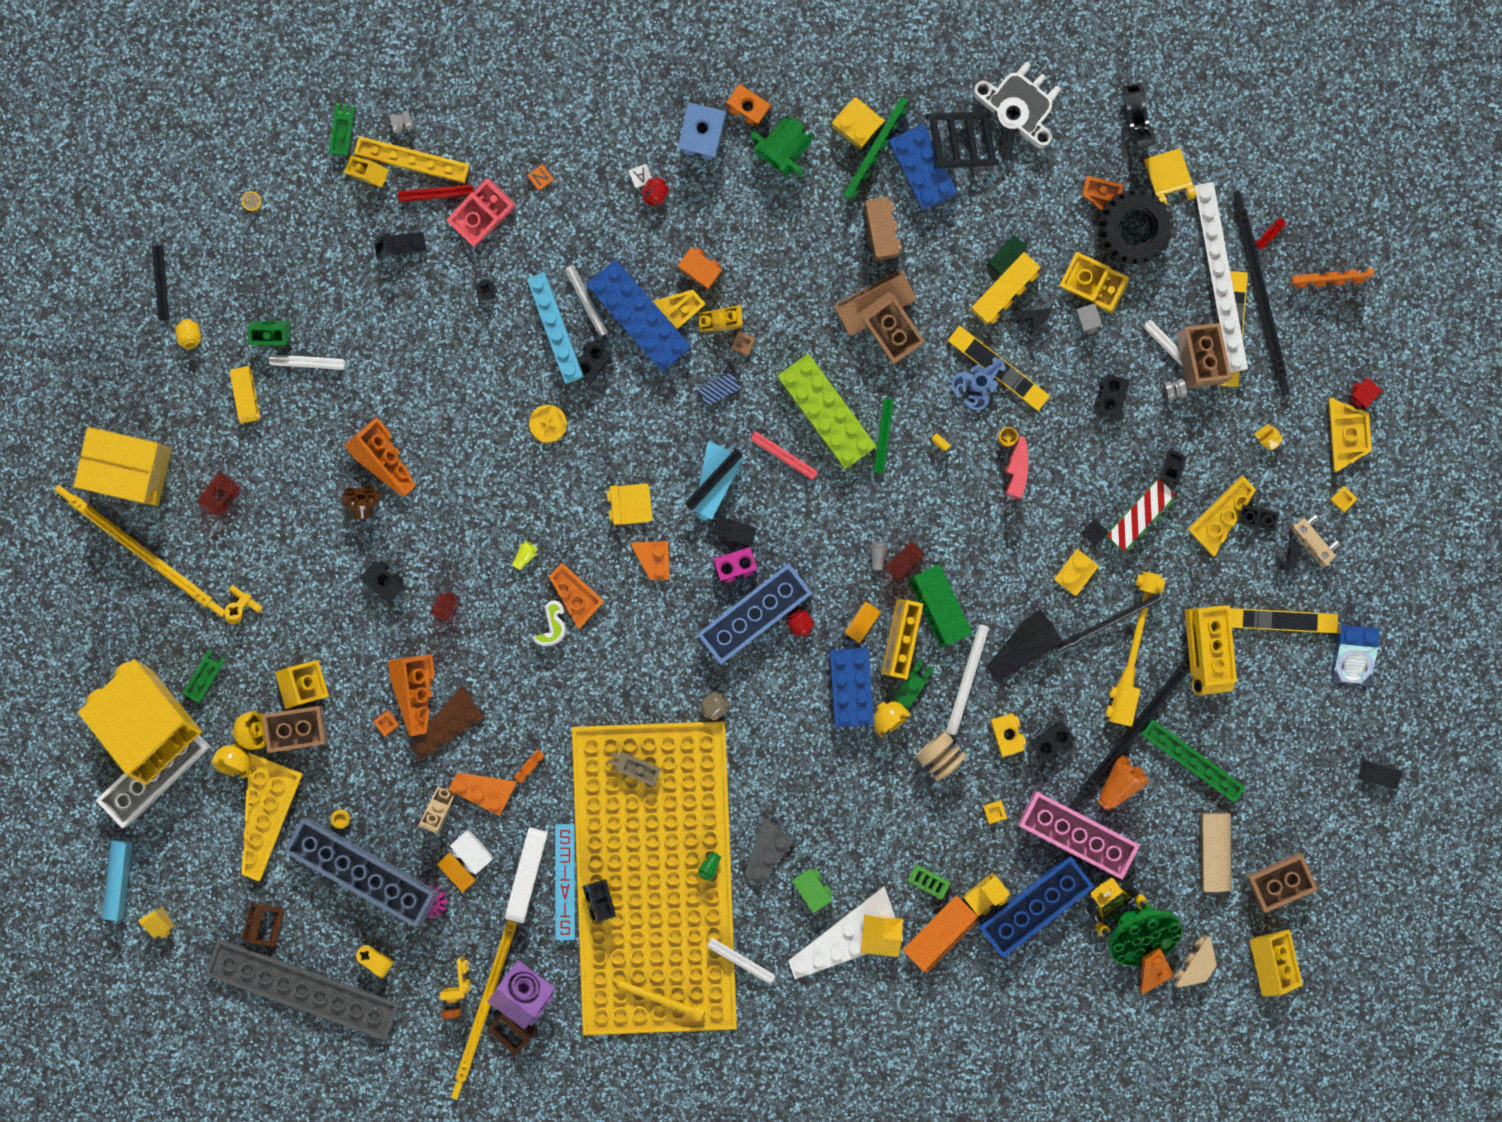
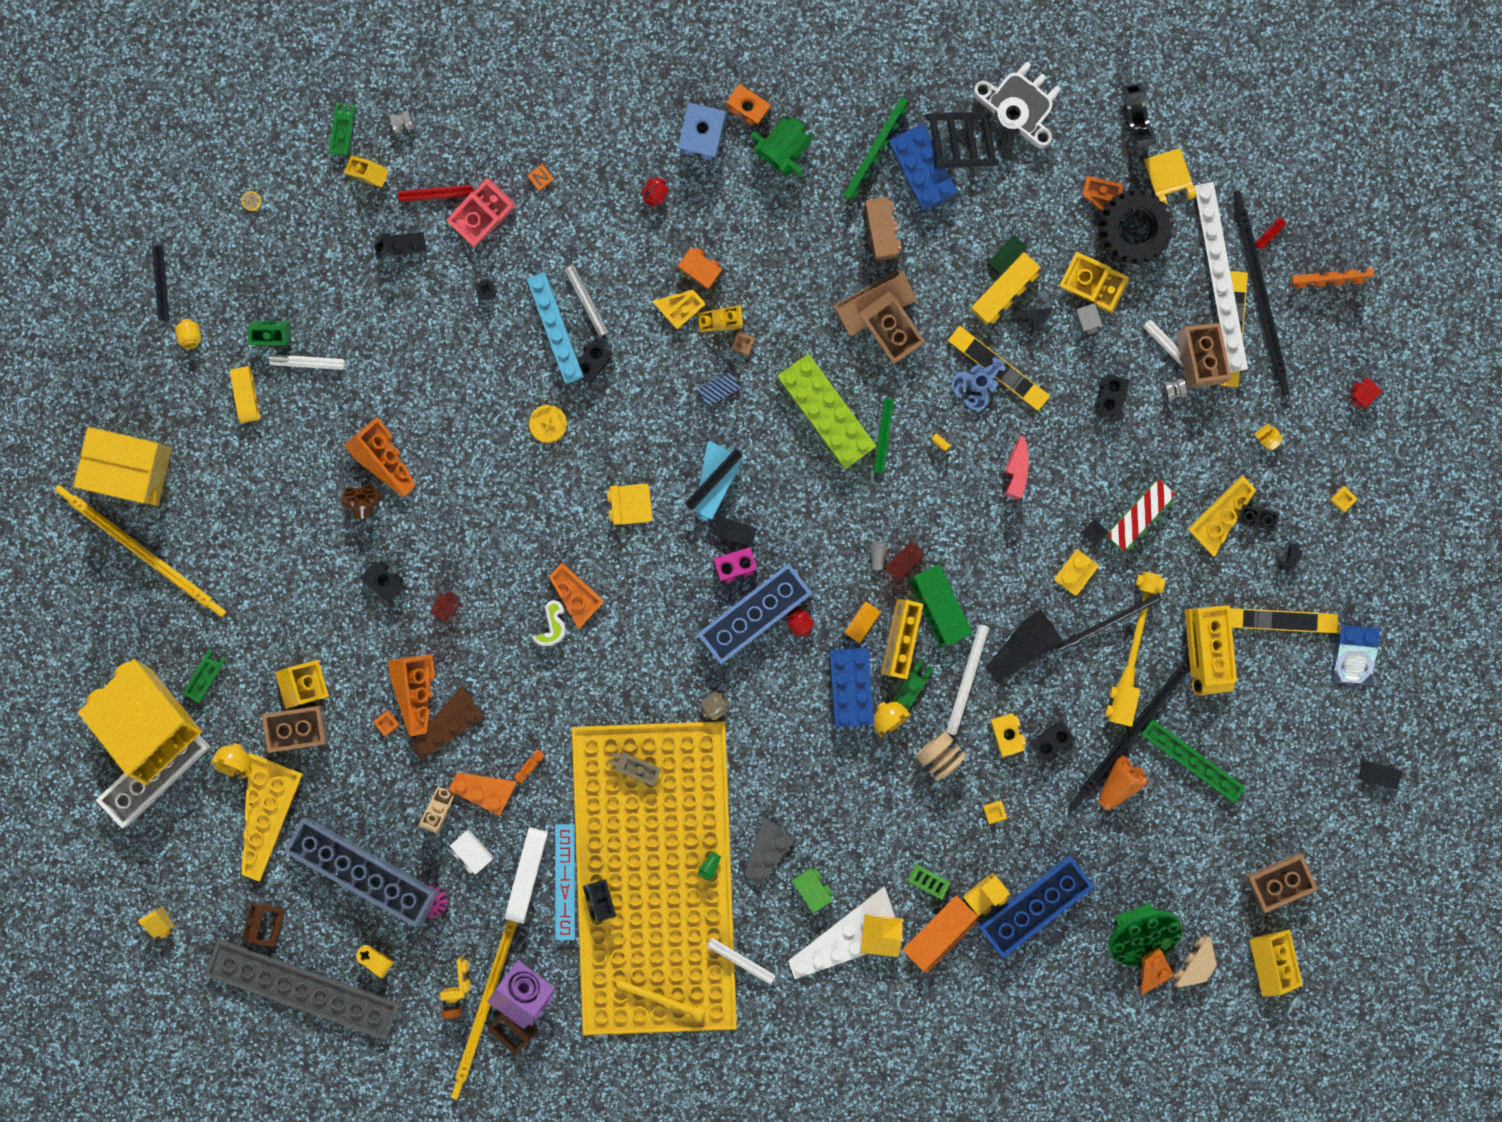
(117, 880): medium azure brick -> none
(208, 498): clear red brick -> none
(244, 599): yellow piece -> none
(249, 731): yellow cylinder -> none
(340, 819): yellow tile -> none
(412, 159): yellow tile -> none
(456, 872): light orange slope -> none
(524, 555): neon yellow cone -> none
(639, 316): blue brick -> none
(640, 175): white tile -> none
(654, 558): orange wing -> none
(783, 455): coral axle -> none
(857, 123): yellow slope -> none
(1007, 437): yellow wheel -> none
(1078, 835): bright pink brick -> none
(1109, 898): torso -> none
(1172, 467): black slope -> none
(1215, 852): tan brick -> none
(1313, 542): tan piece -> none
(1348, 433): yellow wing -> none

